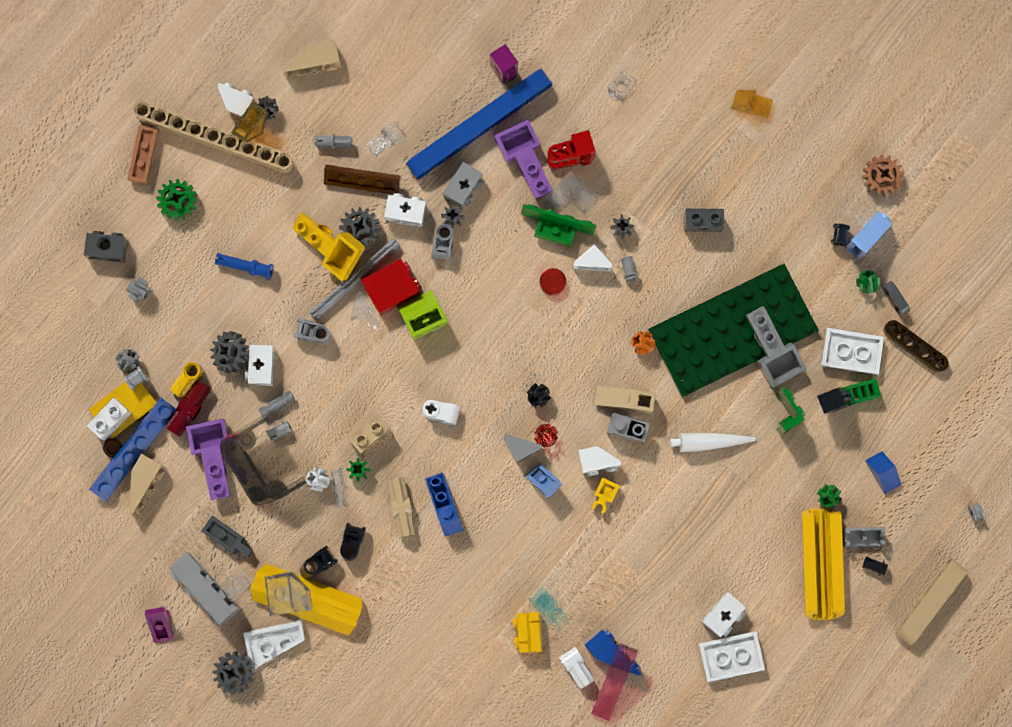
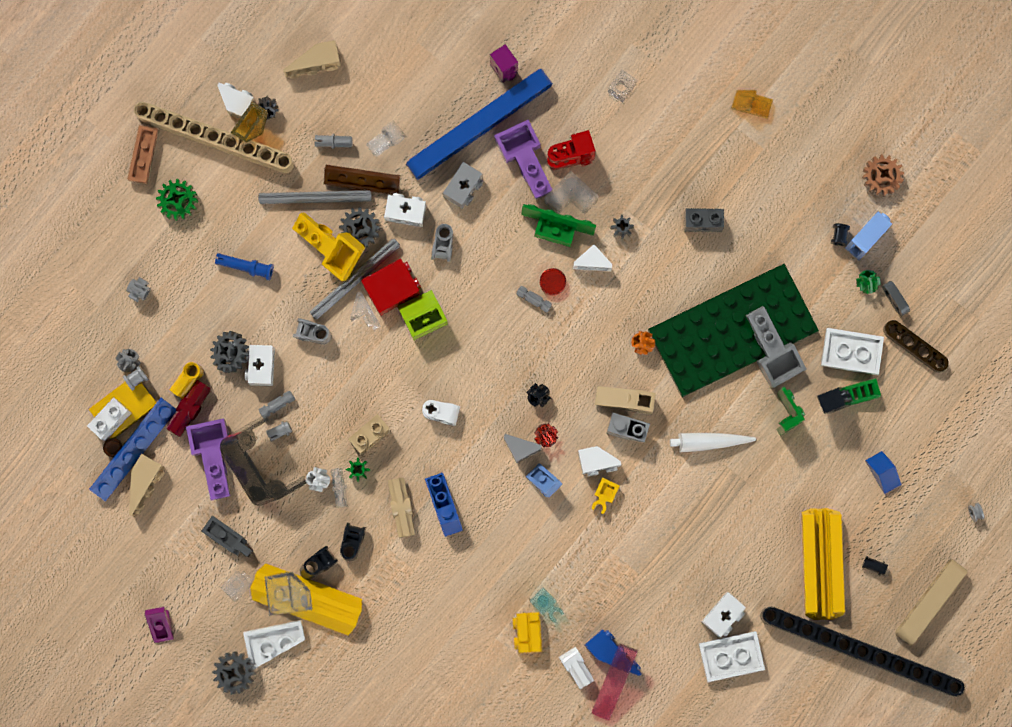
(116, 251): dark grey brick -> none
(204, 589): light grey wedge -> none
(314, 197): none -> light grey axle
(456, 221): dark grey gear -> none
(534, 299): none -> light grey axle
(629, 268): light grey pin -> none
(829, 496): green gear -> none
(863, 537): light grey hinge -> none
(871, 652): none -> black beam

